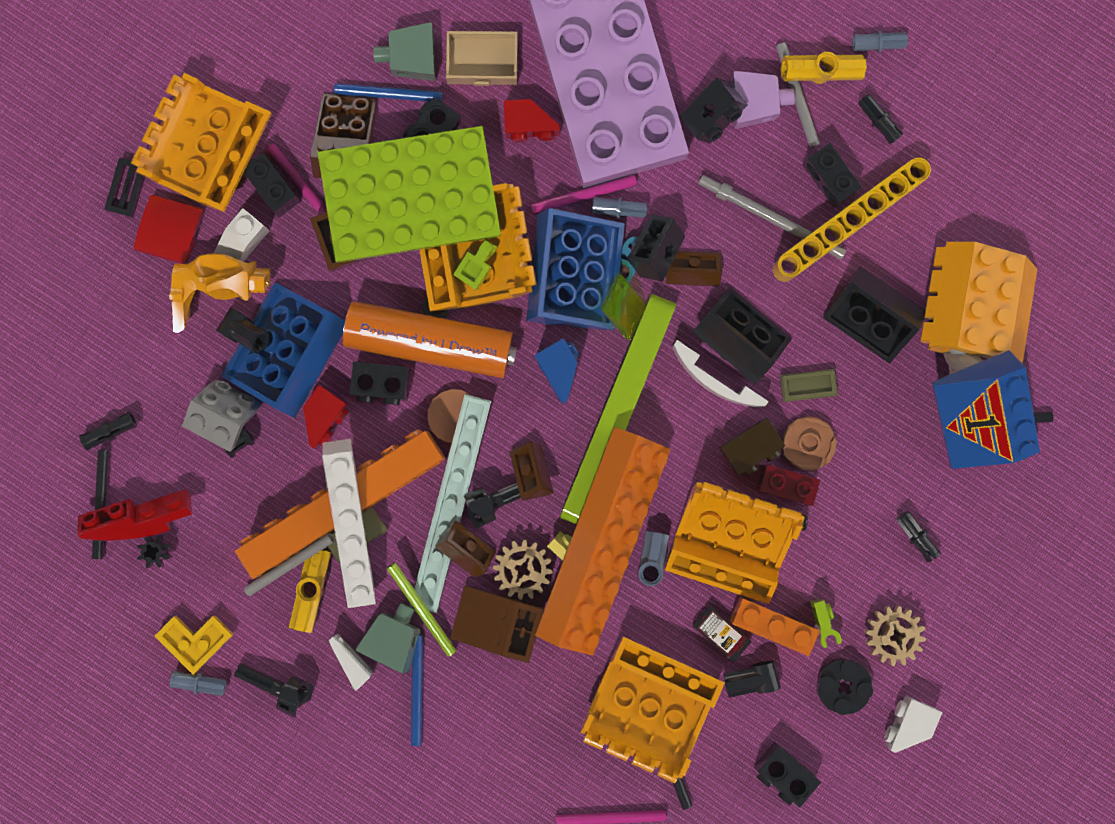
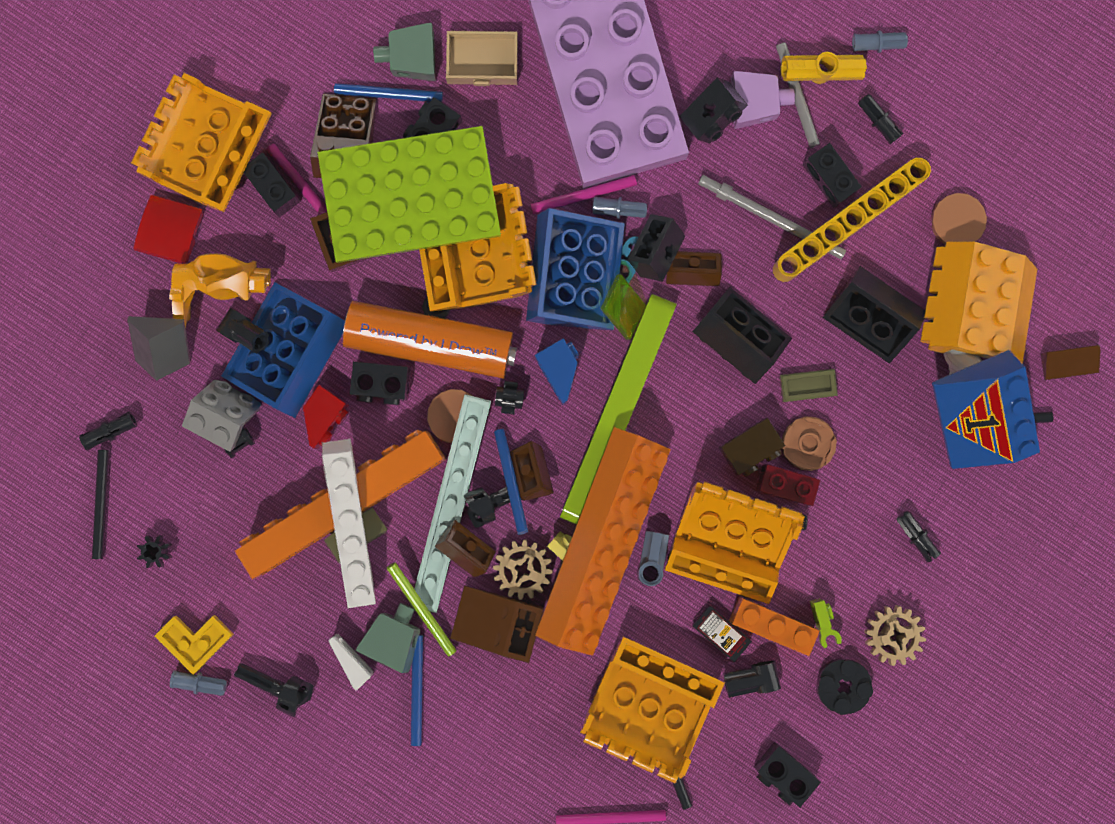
(113, 192): black tile -> none
(127, 521): red slope -> none
(159, 344): none -> dark grey slope
(241, 236): white slope -> none
(289, 564): light grey bar -> none
(306, 607): yellow piece -> none
(474, 268): lime plate -> none
(509, 397): none -> black gear
(511, 482): none -> blue bar
(527, 120): red slope -> none
(688, 358): white slope -> none
(913, 724): white slope -> none
(958, 219): none -> nougat tile
(1071, 362): none -> reddish brown slope

